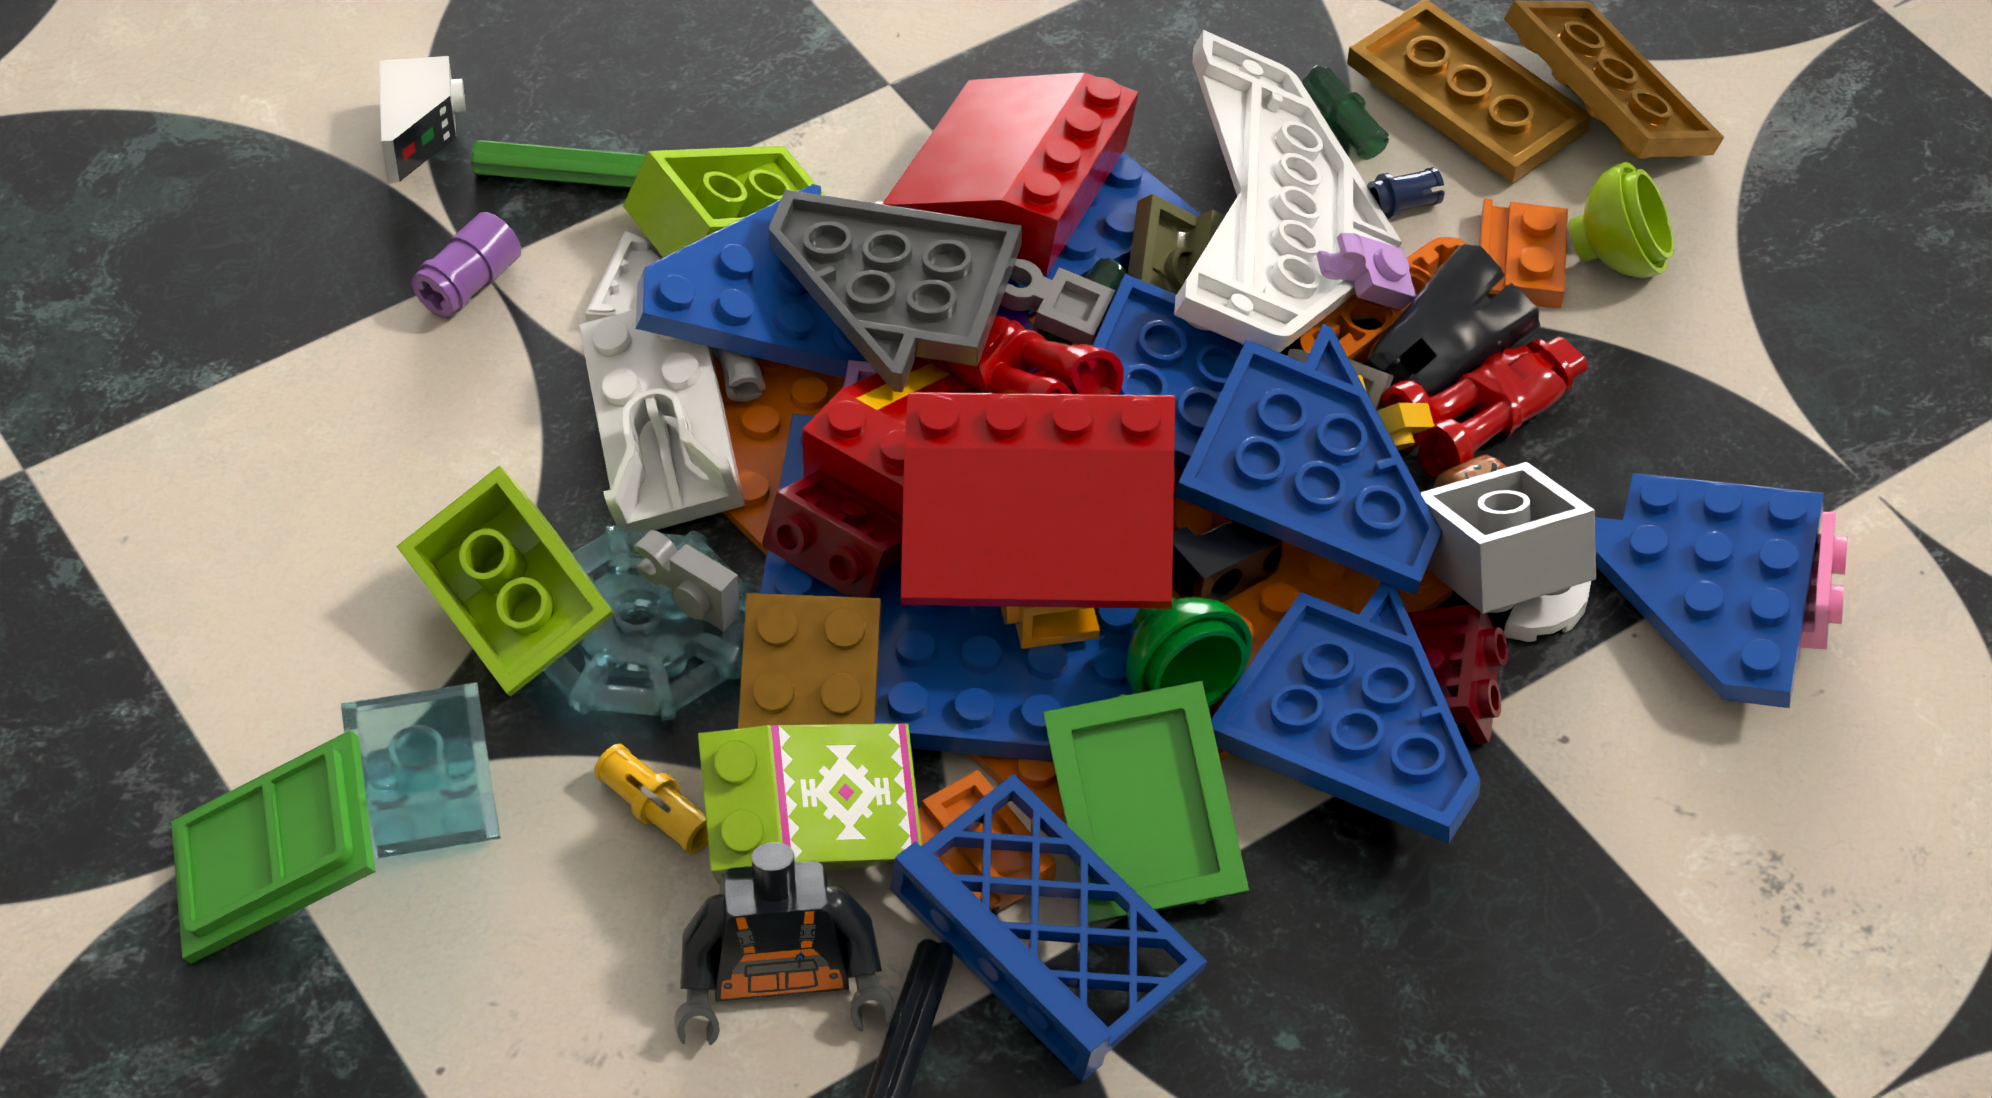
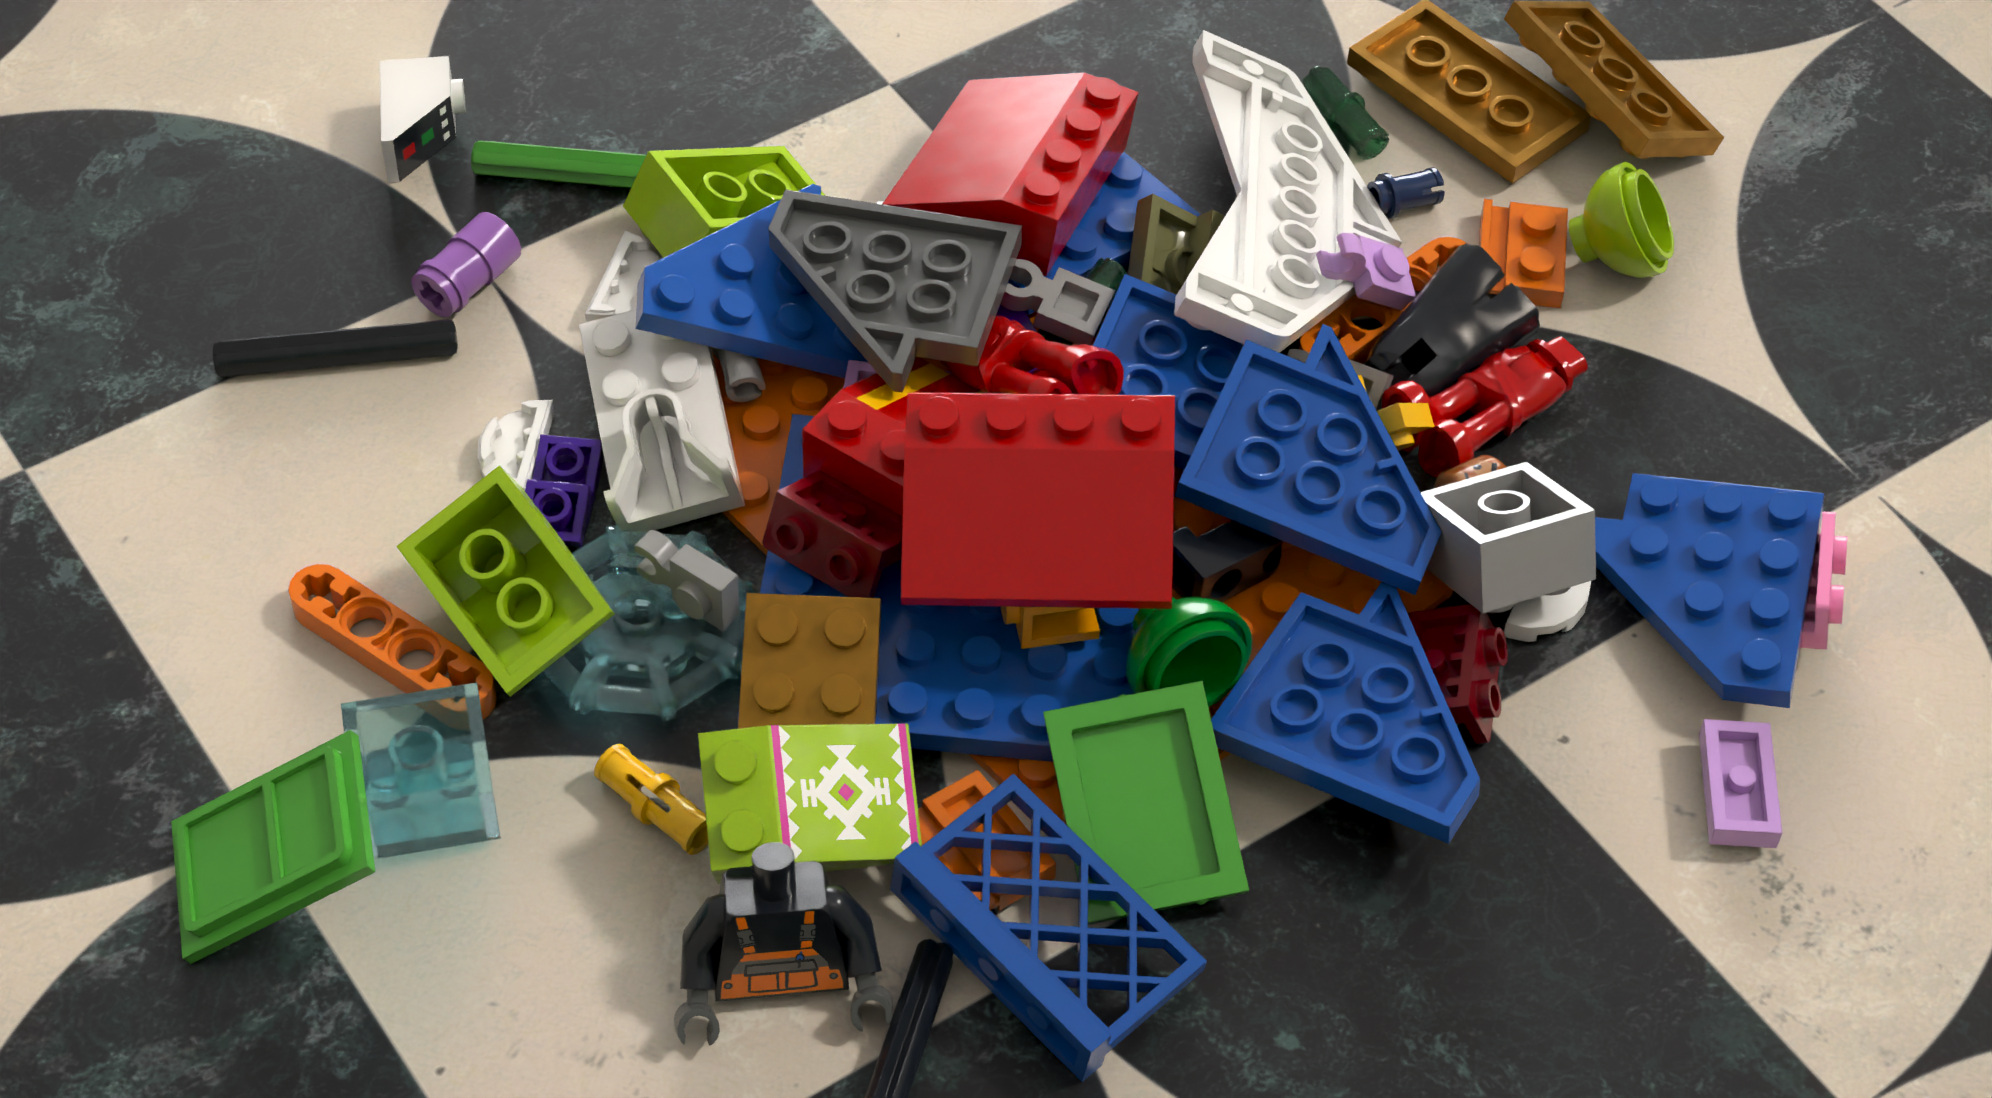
(335, 348): none -> black axle
(385, 649): none -> orange beam
(515, 440): none -> white tile
(566, 483): none -> dark purple slope
(1740, 783): none -> lavender plate

